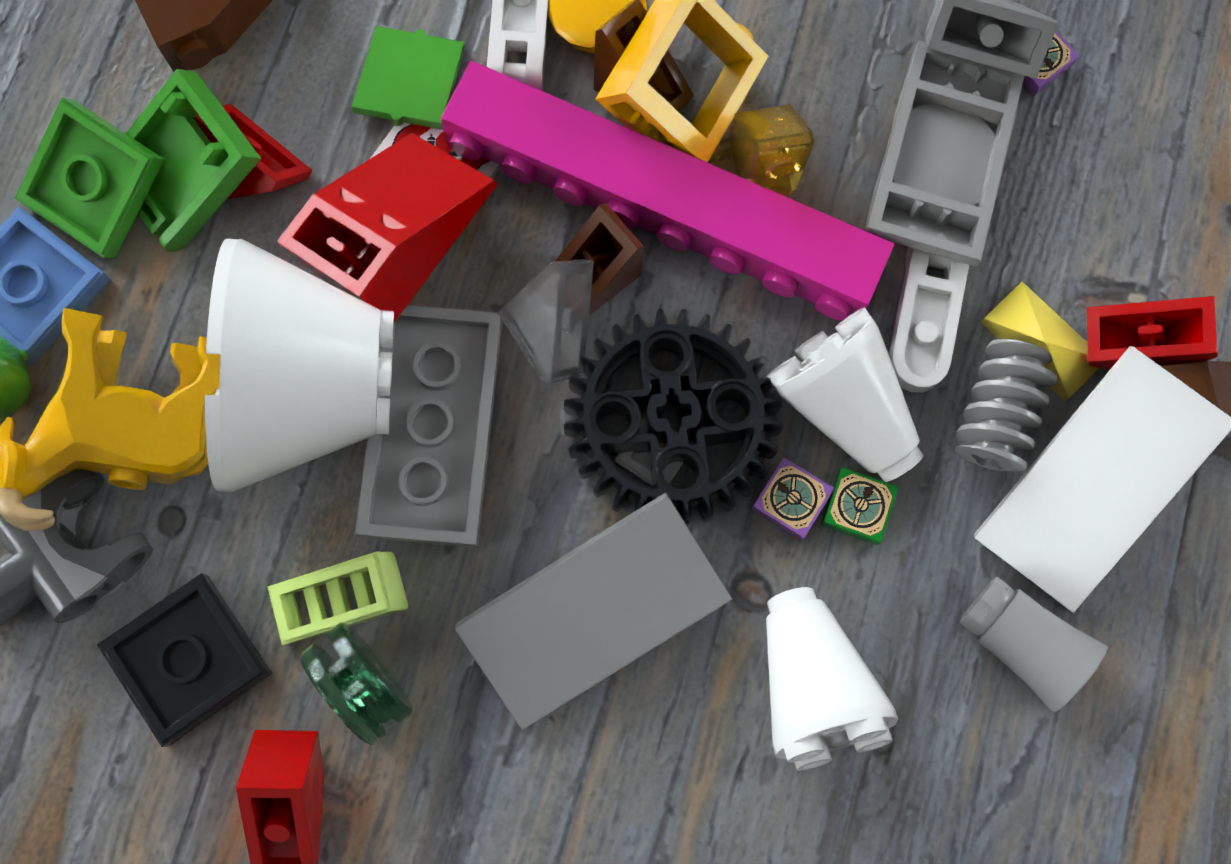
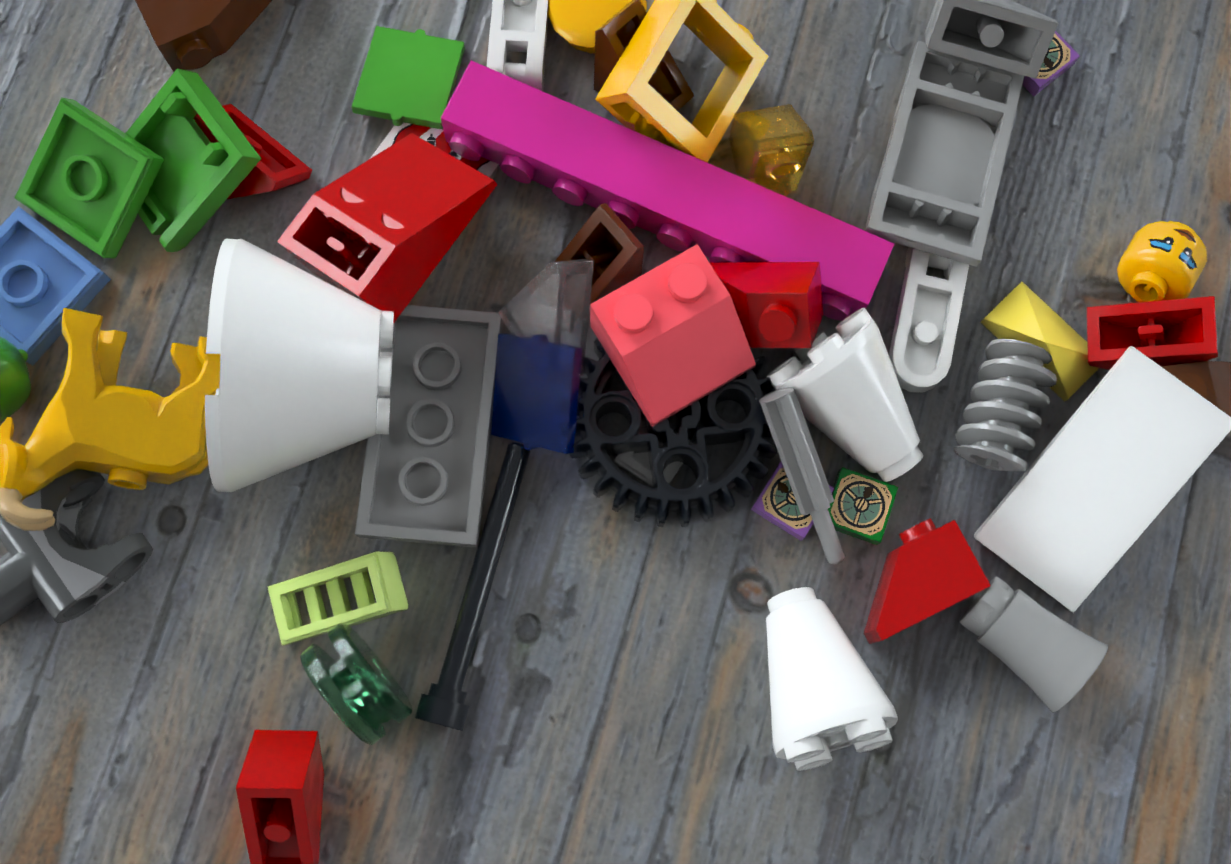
(184, 660): black tile -> none
(445, 700): none -> black piece
(536, 392): none -> clear blue piece
(593, 611): light grey tile -> none
(672, 334): none -> coral slope
(775, 301): none -> red slope
(802, 466): none -> light grey axle
(923, 578): none -> red slope
(1162, 261): none -> yellow head

